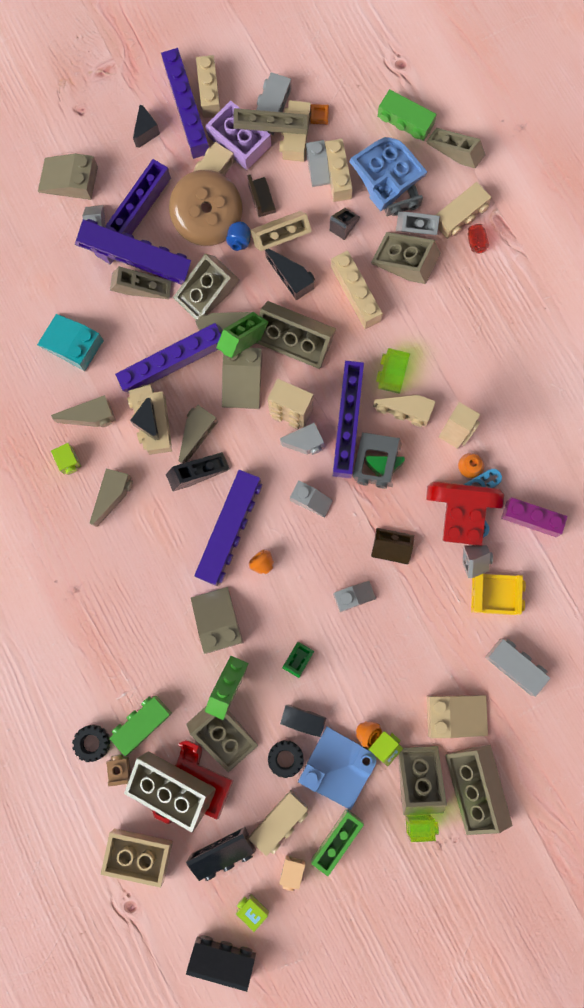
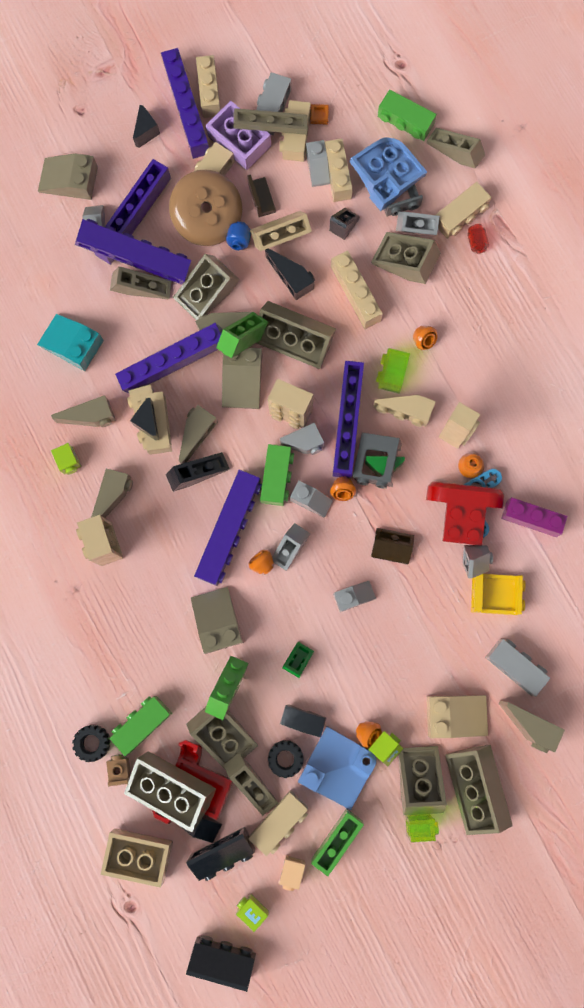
(99, 540): none -> tan brick
(206, 829): none -> black slope
(250, 784): none -> dark tan slope
(276, 475): none -> bright green brick
(290, 546): none -> light grey slope
(343, 489): none -> orange cone
(425, 337): none -> orange cone
(540, 732): none -> dark tan slope

